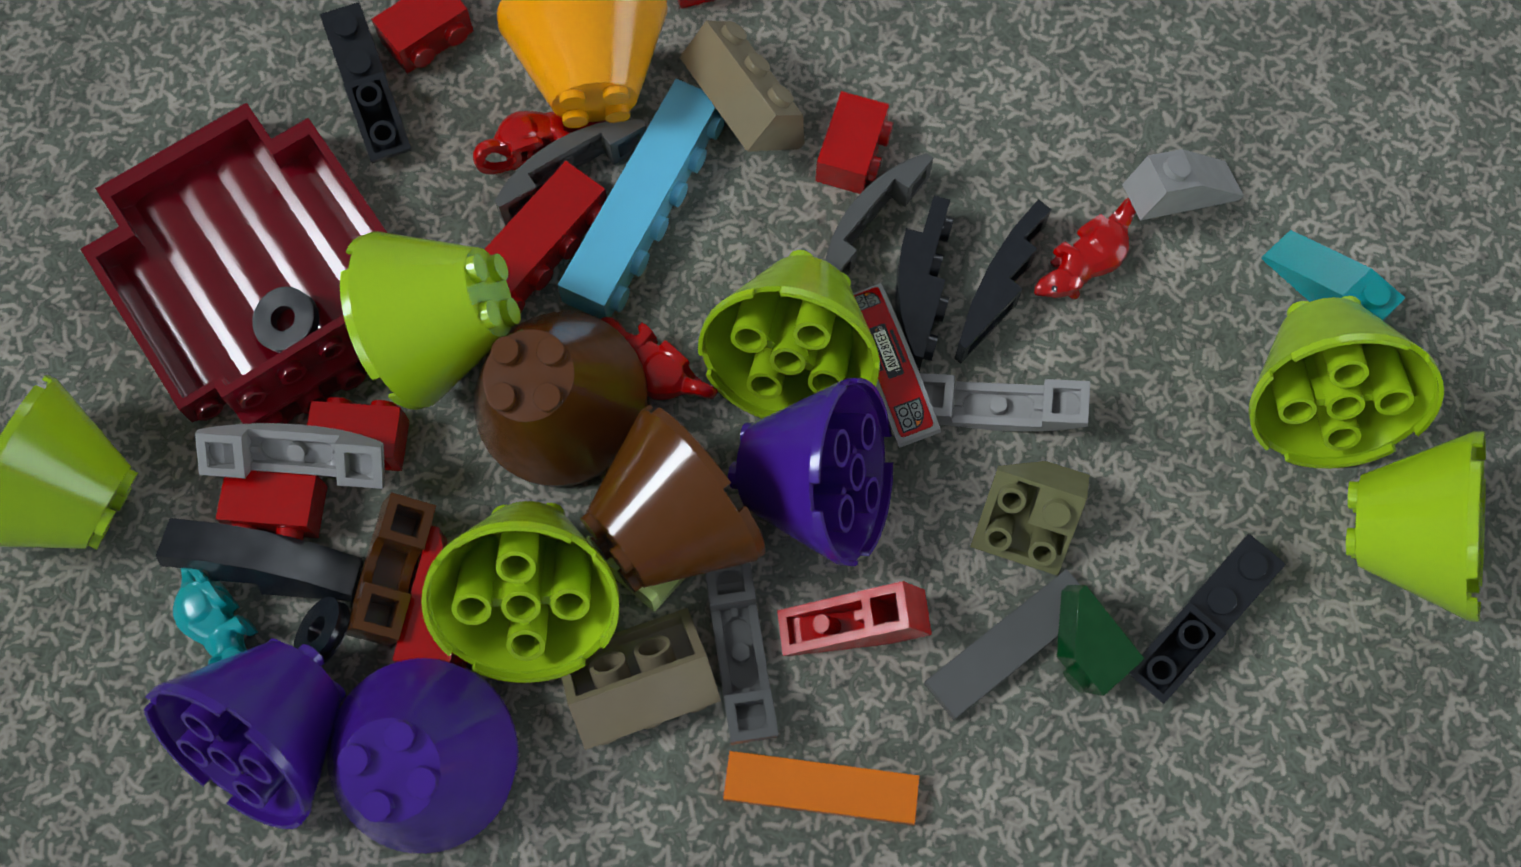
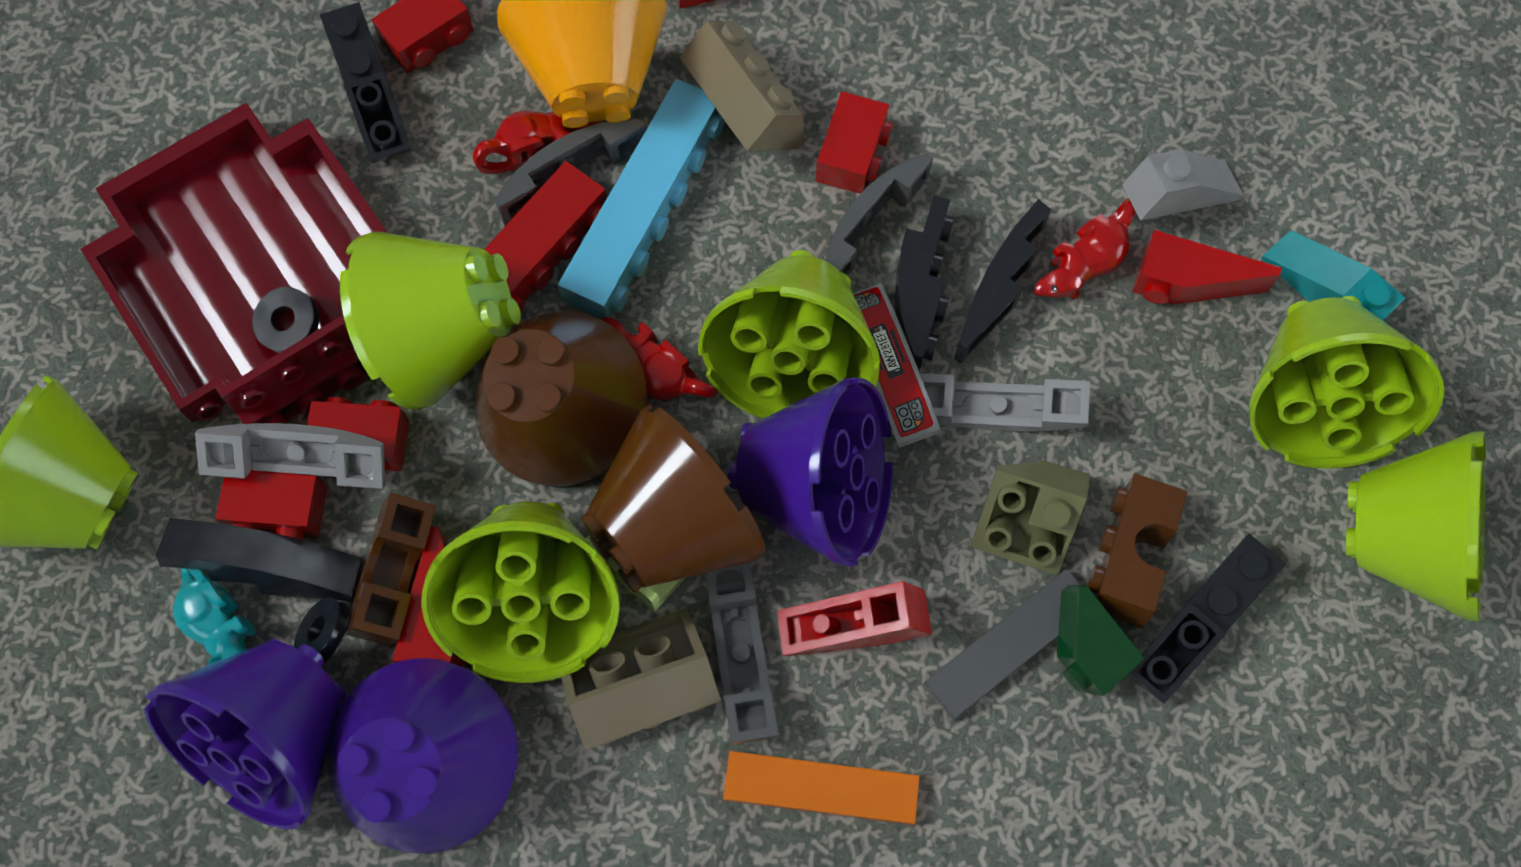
(1144, 514): none -> reddish brown arch
(1189, 271): none -> red slope

